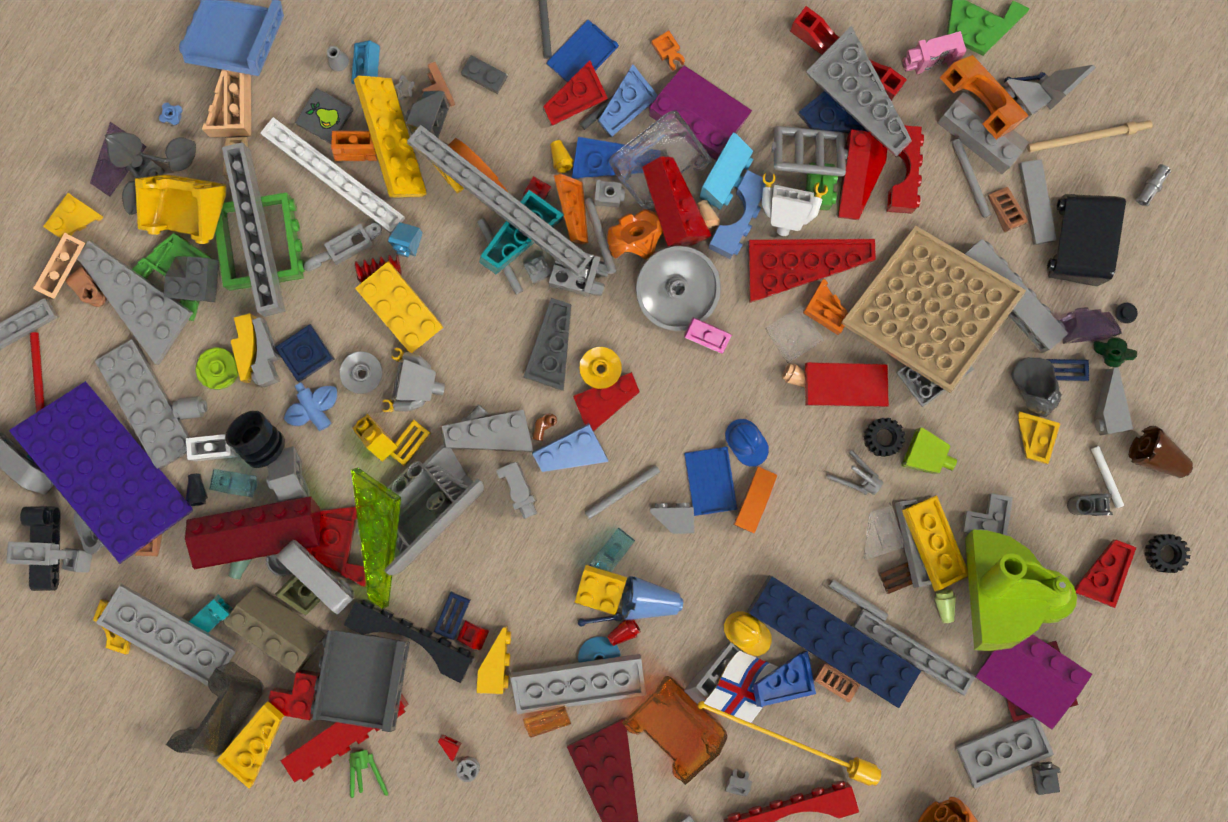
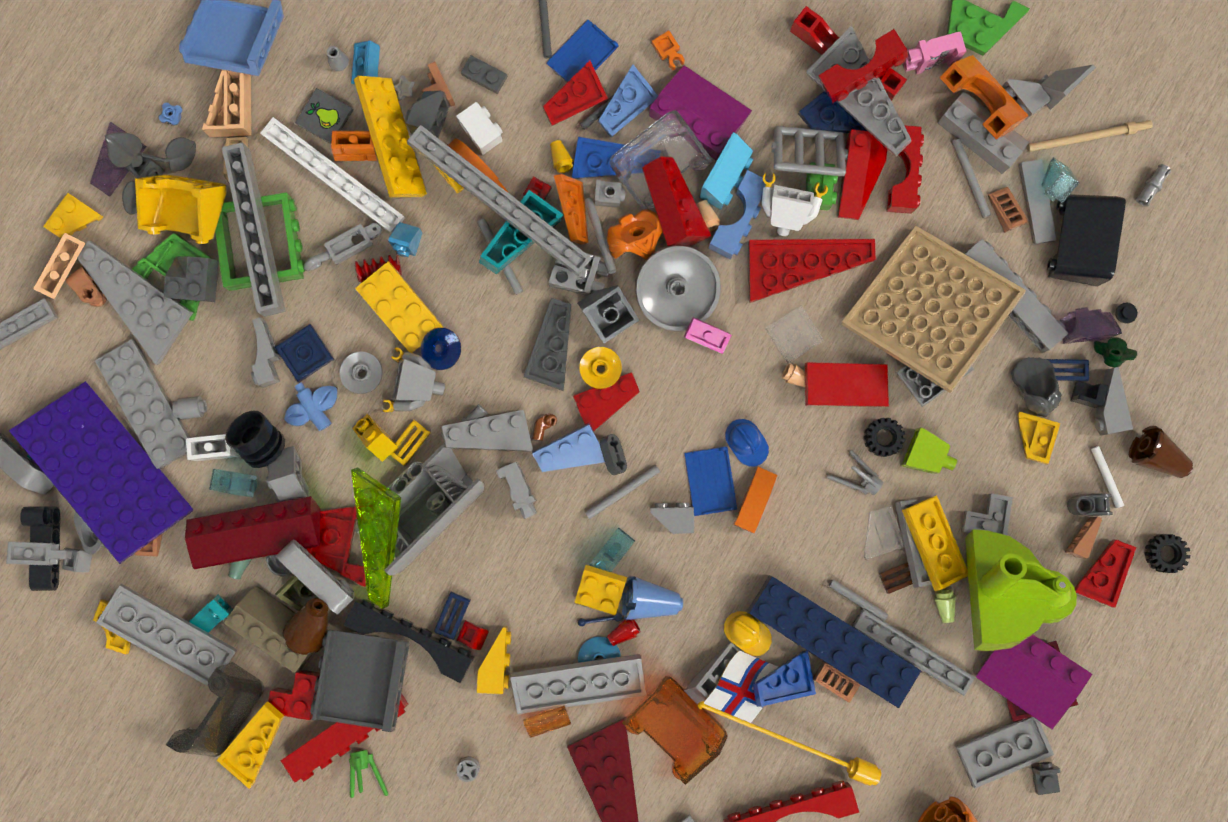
(37, 371): red bar -> none
(196, 492): black cone -> none
(216, 368): lime tile -> none
(245, 346): yellow slope -> none
(307, 628): none -> reddish brown cone
(449, 351): none -> clear blue dish
(450, 746): red slope -> none
(480, 128): none -> white brick
(537, 269): light grey tile -> none
(608, 312): none -> dark grey slope
(613, 454): none -> dark grey beam
(737, 785): light grey tile -> none
(826, 309): orange wing -> none
(841, 81): none -> red arch
(1040, 76): dark blue hinge -> none
(1058, 181): none -> clear light blue slope
(1084, 540): none -> nougat slope
(1089, 394): none -> black panel

